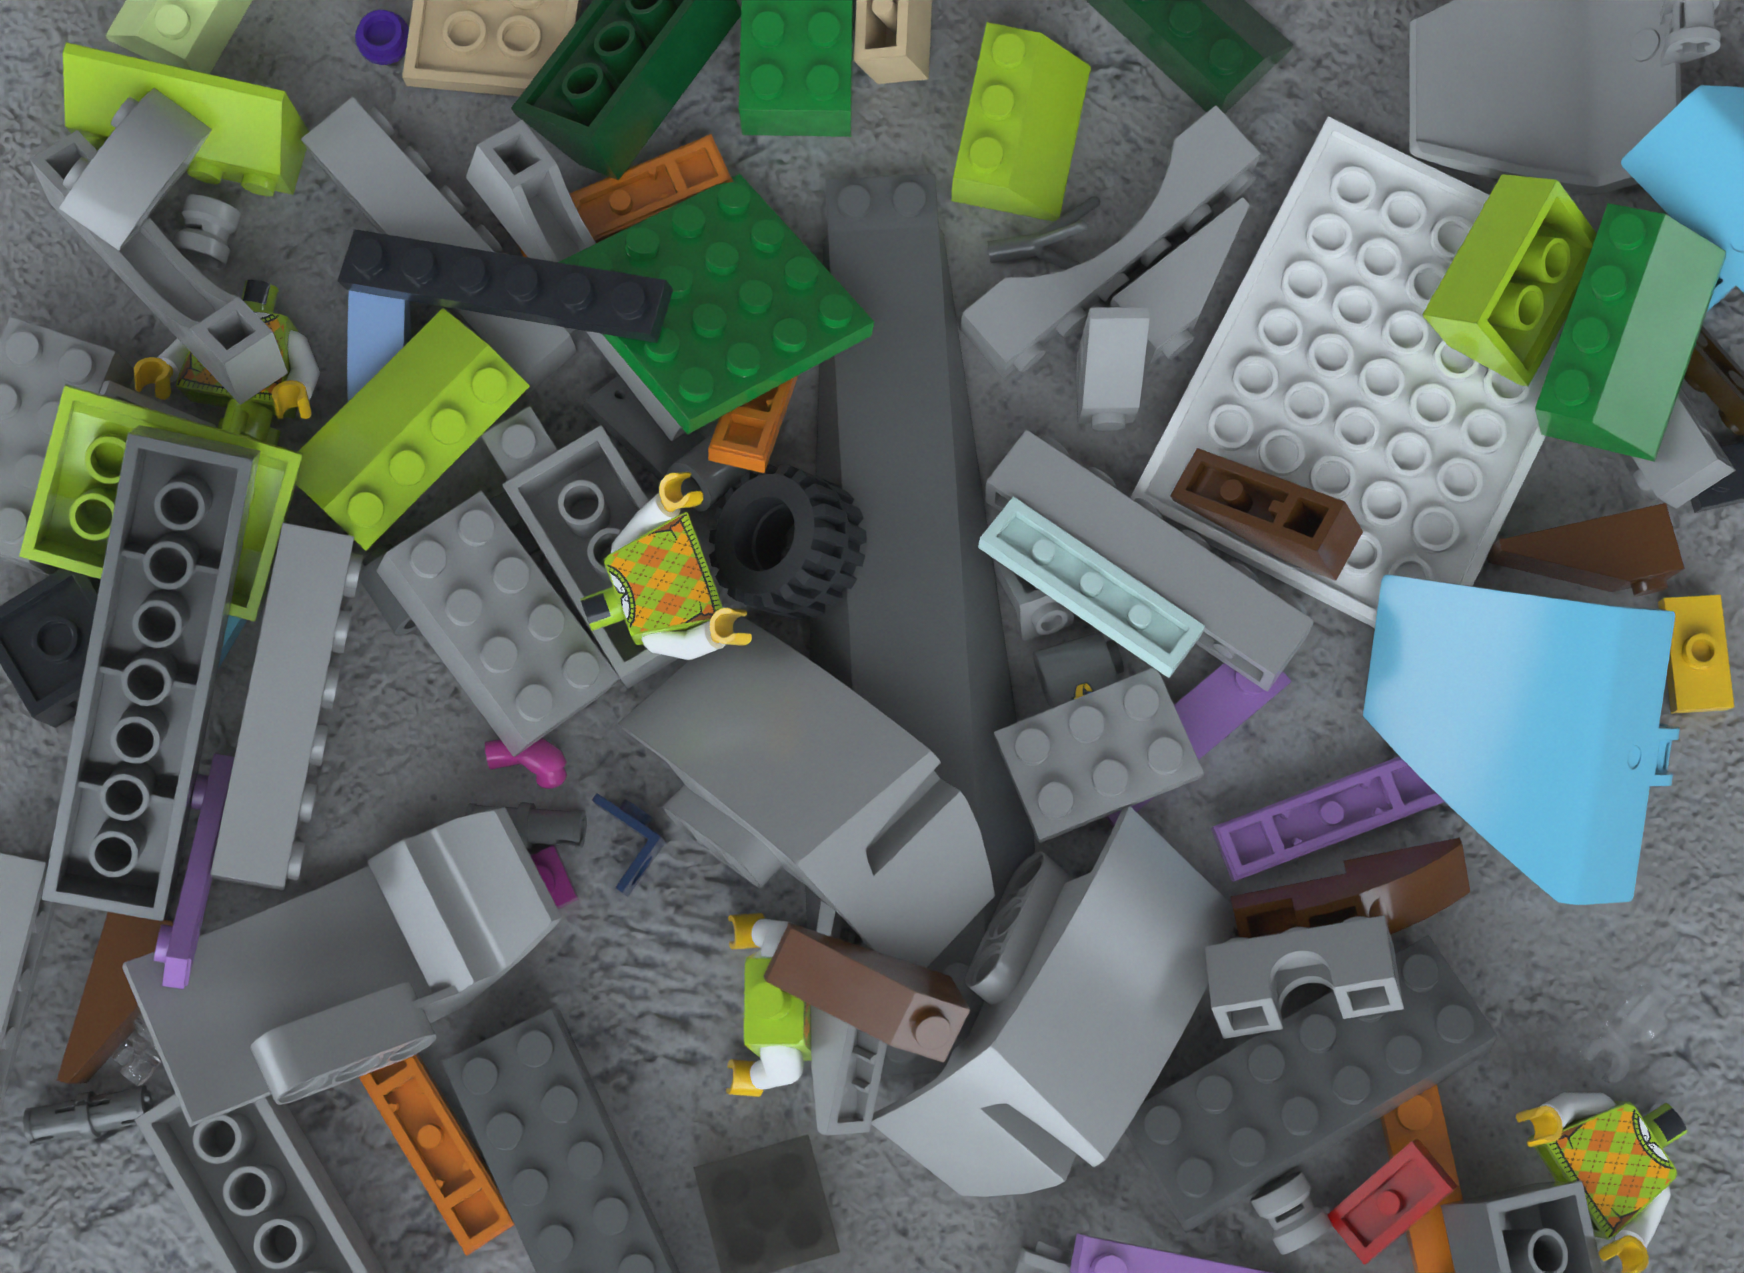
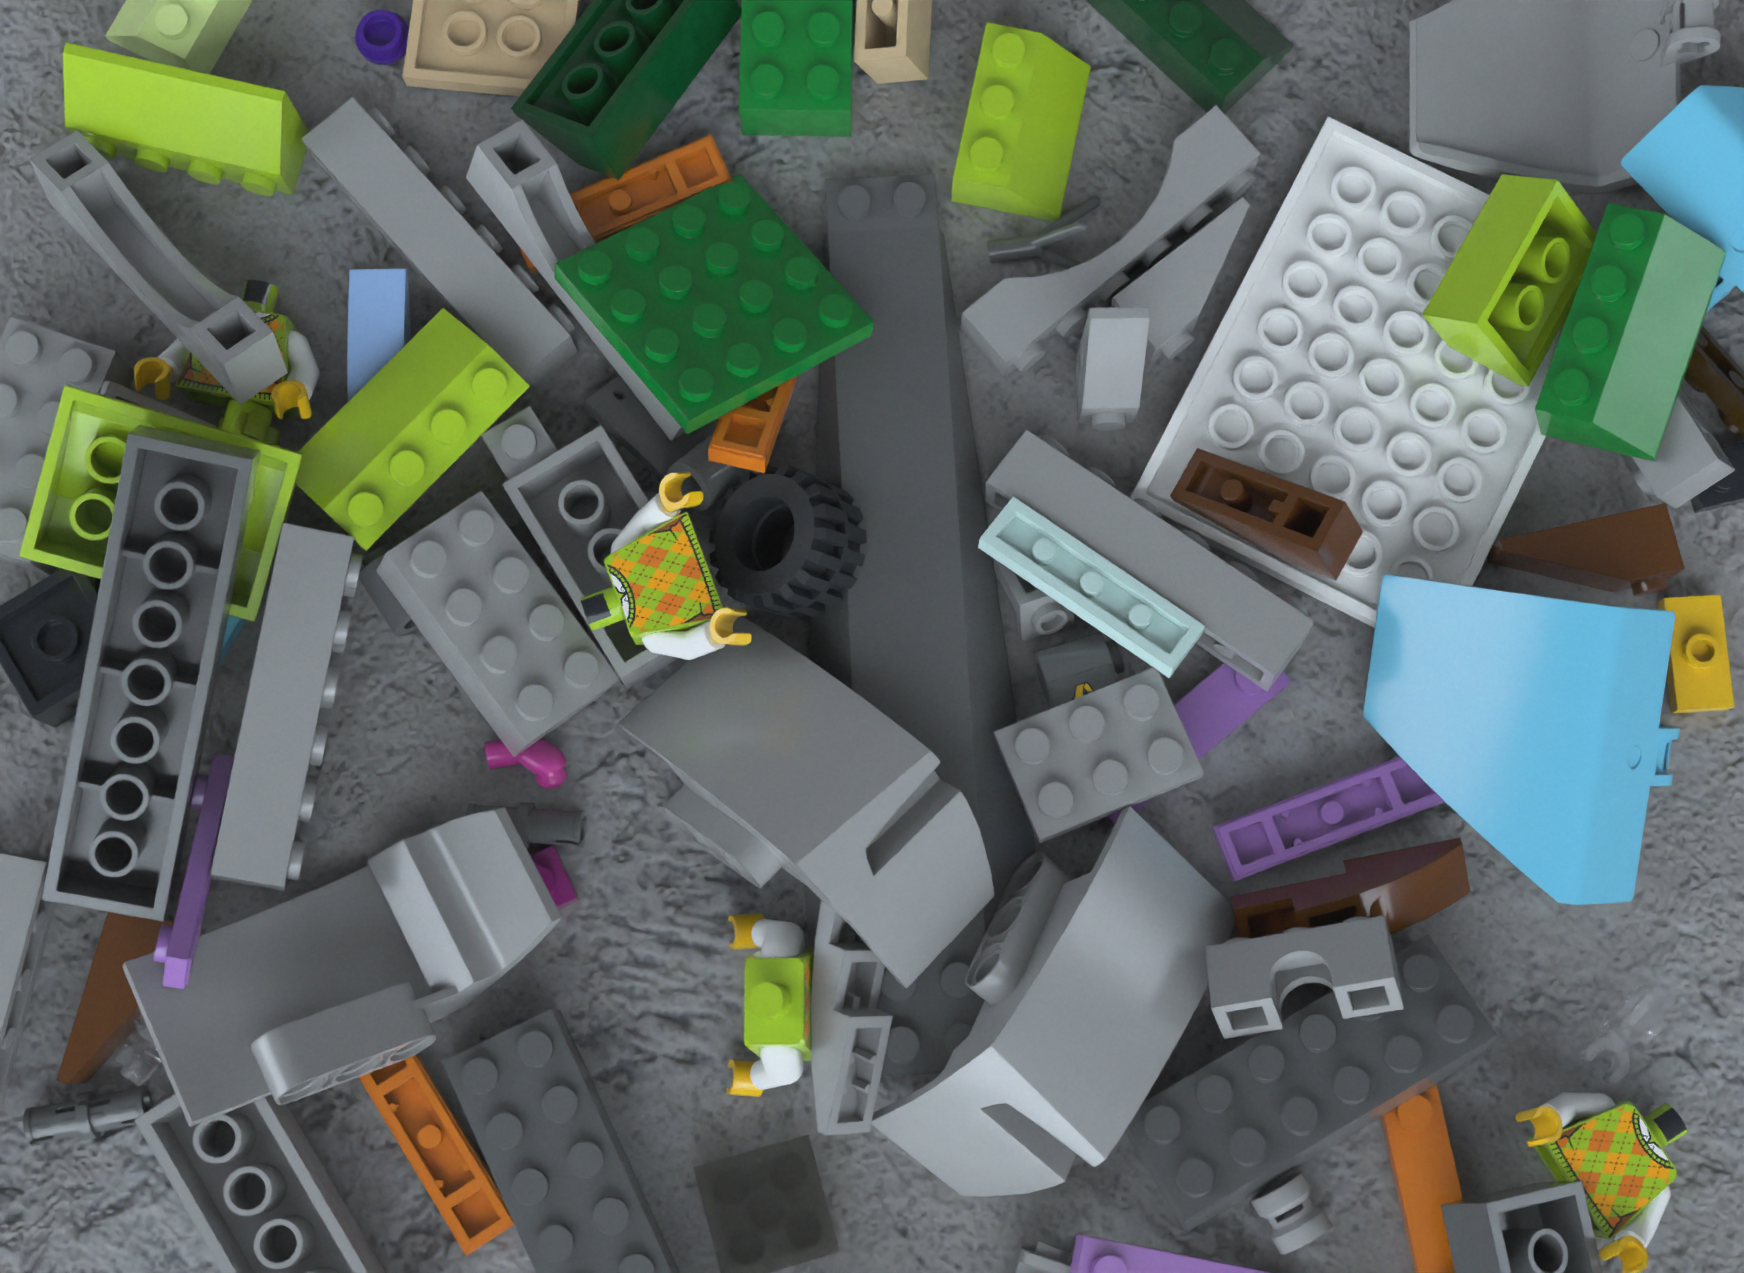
(133, 167): light grey brick -> none
(206, 231): light grey wheel -> none
(506, 285): black plate -> none
(638, 821): dark blue bracket -> none
(870, 991): reddish brown slope -> none
(1391, 1201): red plate -> none

